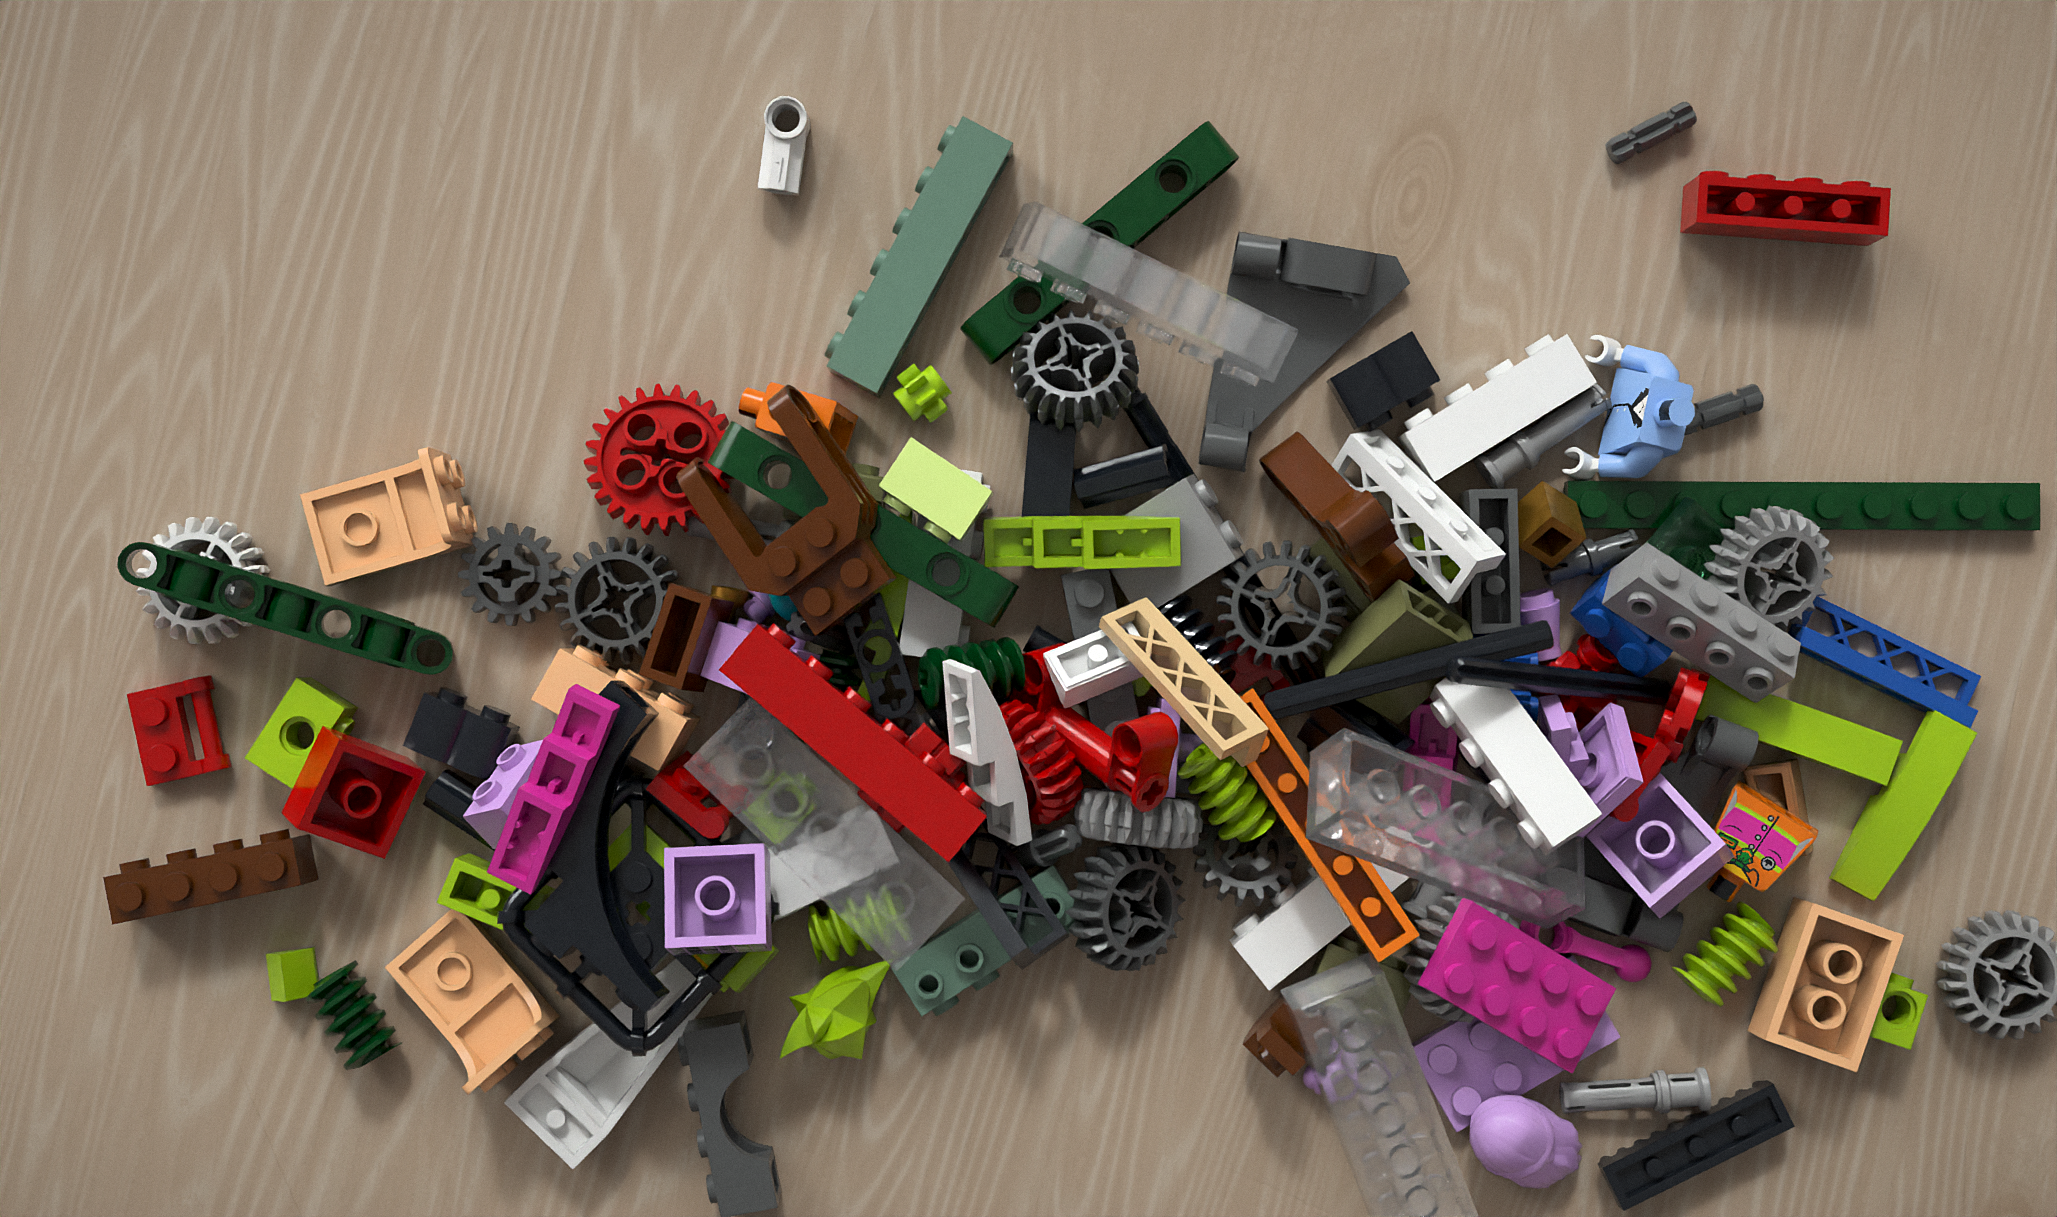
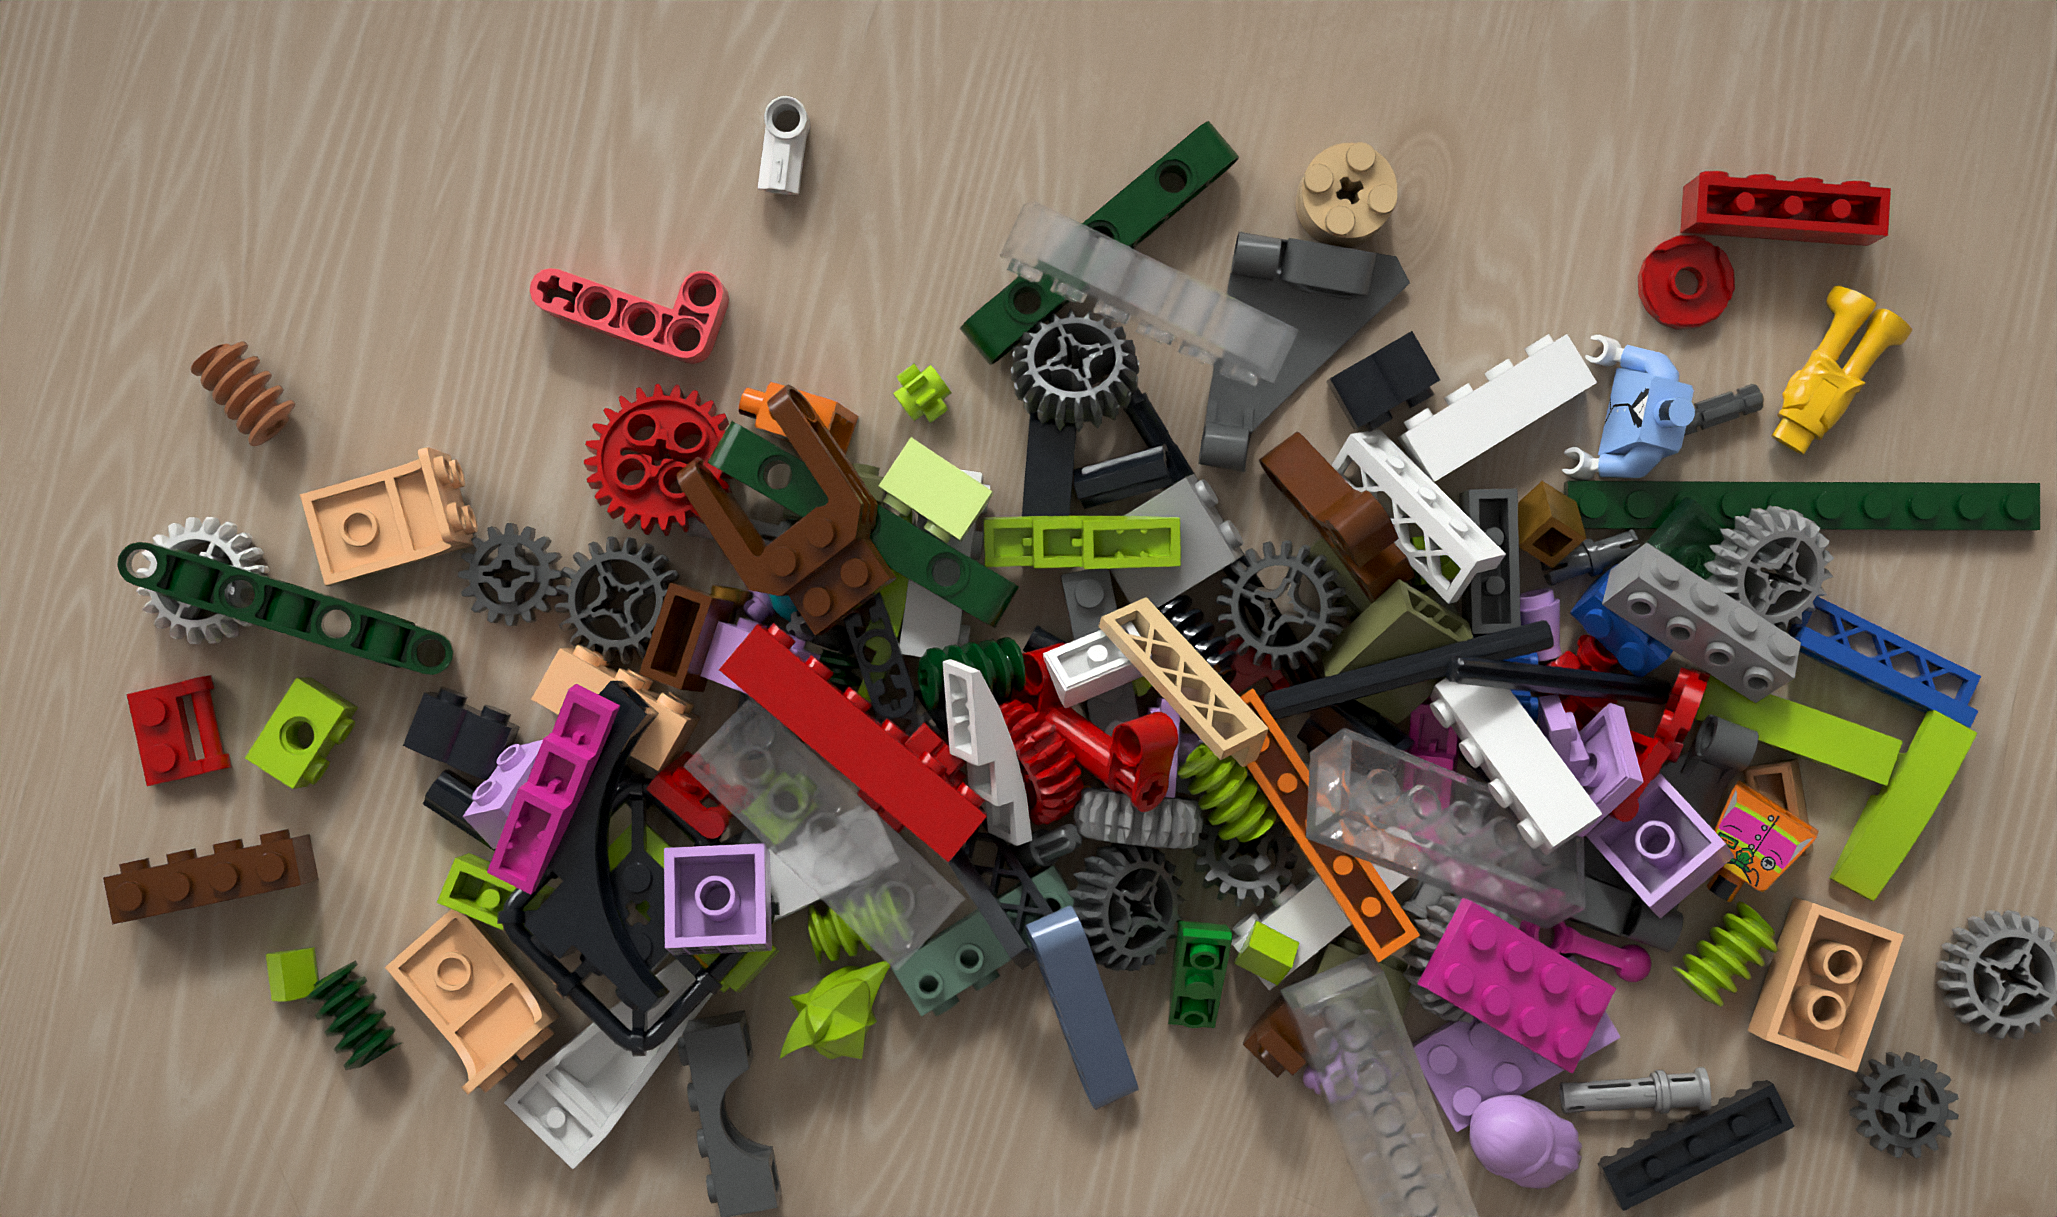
(243, 391): none -> nougat piece
(353, 792): red brick -> none
(627, 308): none -> coral beam
(920, 256): sand green brick -> none
(1082, 1006): none -> sand blue beam
(1198, 973): none -> green slope
(1267, 953): none -> lime slope
(1355, 169): none -> tan brick
(1524, 448): light grey pin -> none
(1651, 132): dark grey axle -> none
(1658, 285): none -> red tile
(1823, 390): none -> yellow piece
(1903, 1023): lime brick -> none
(1909, 1125): none -> dark grey gear

